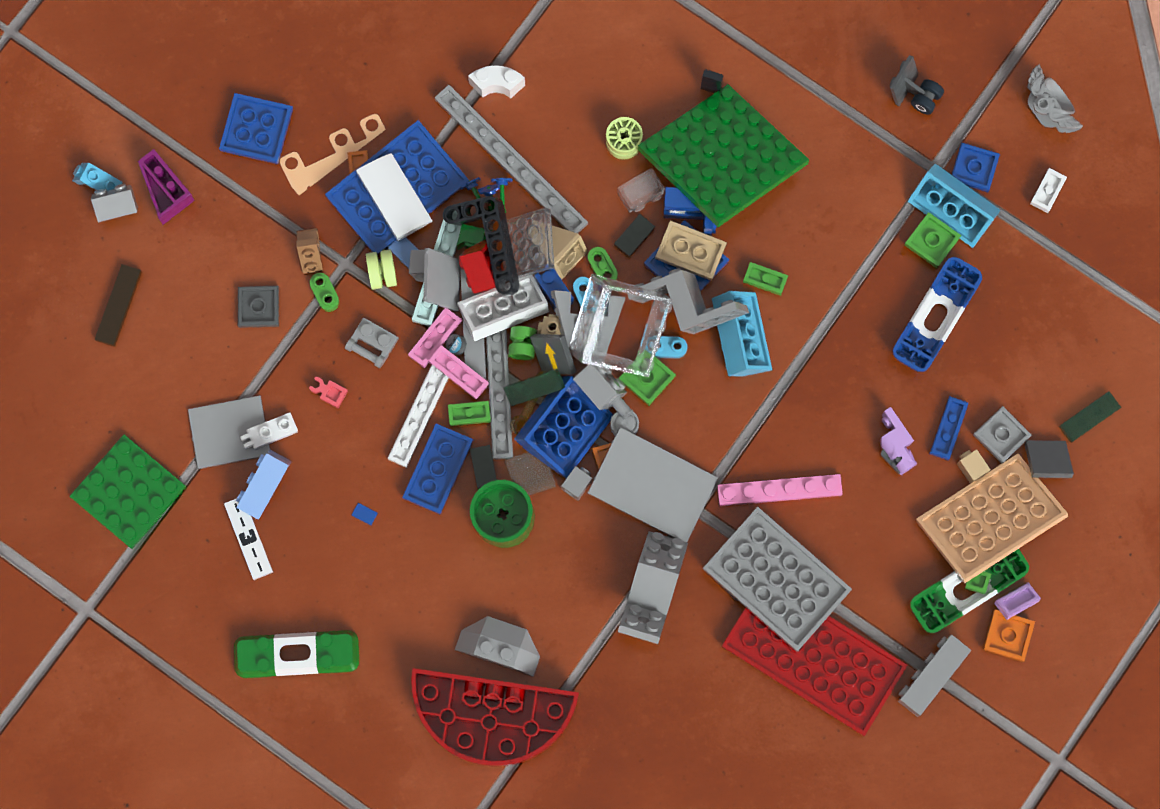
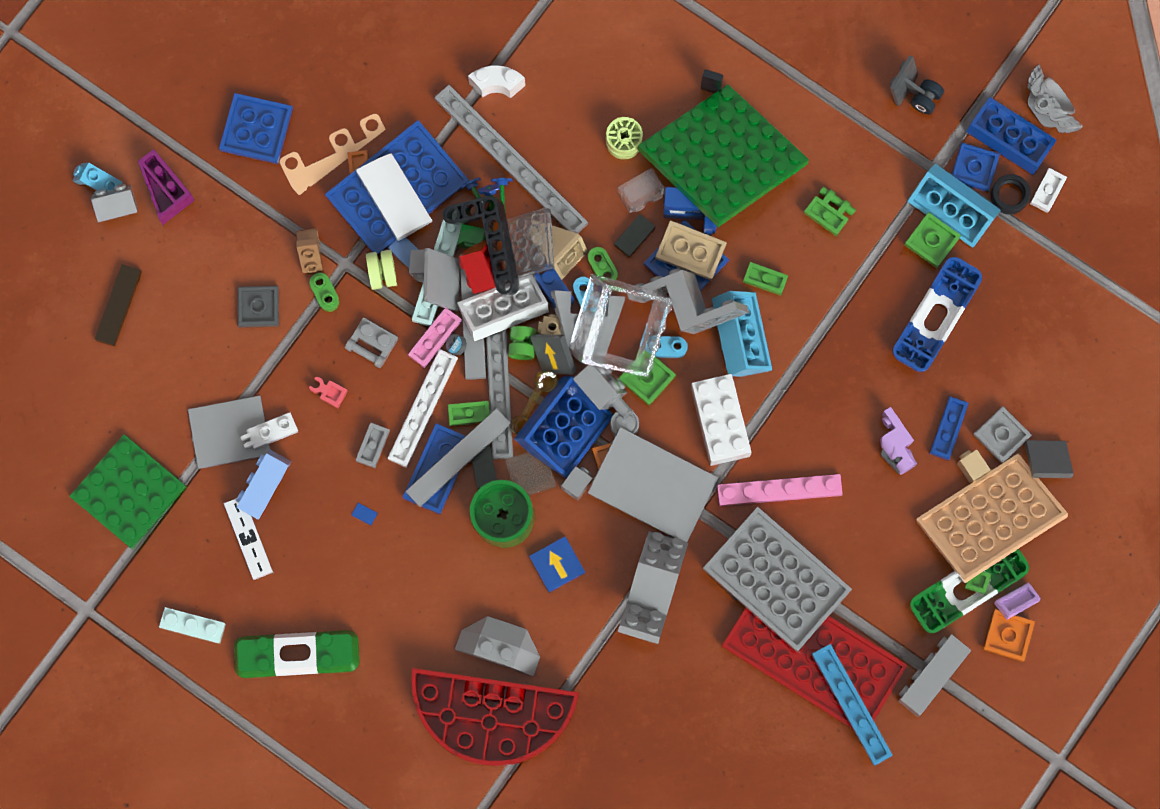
(192, 625): none -> light aqua plate
(372, 445): none -> light grey plate
(458, 372): bright pink plate -> none
(458, 457): none -> light grey tile
(534, 387): clear green tile -> none
(557, 564): none -> blue tile
(720, 419): none -> white brick
(827, 216): none -> bright green plate
(852, 704): none -> dark azure plate
(1011, 135): none -> blue slope
(1019, 182): none -> black tyre
(1090, 417): clear green tile -> none

